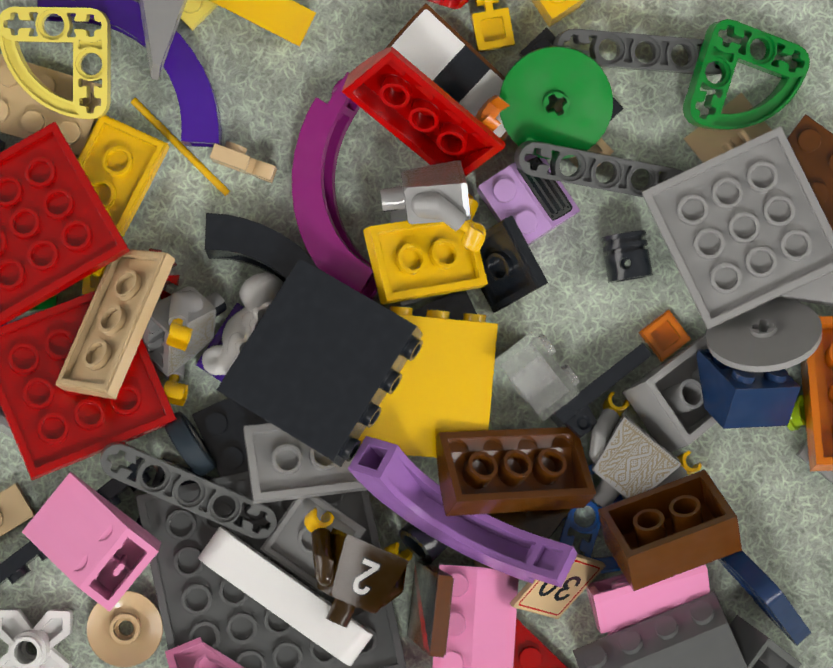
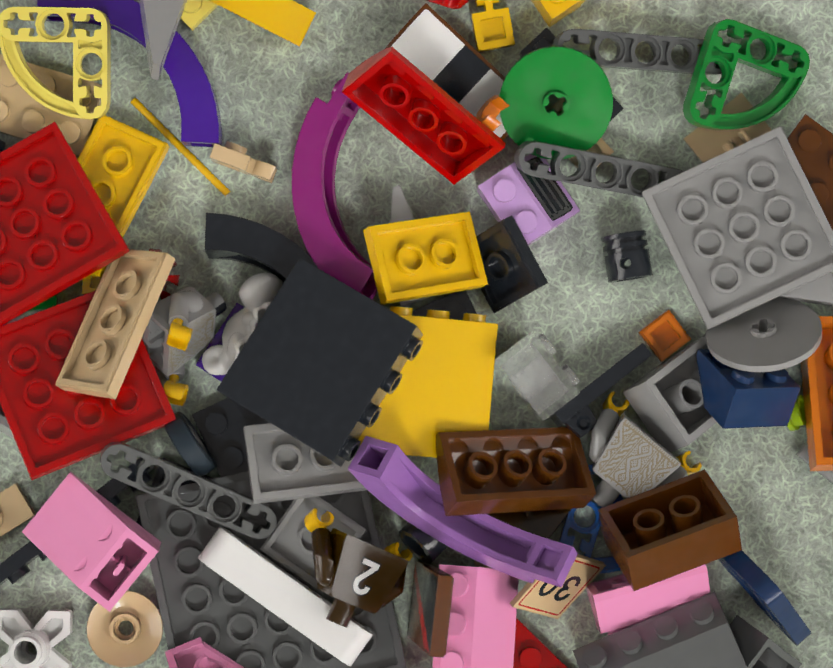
(435, 196): light grey torso -> none

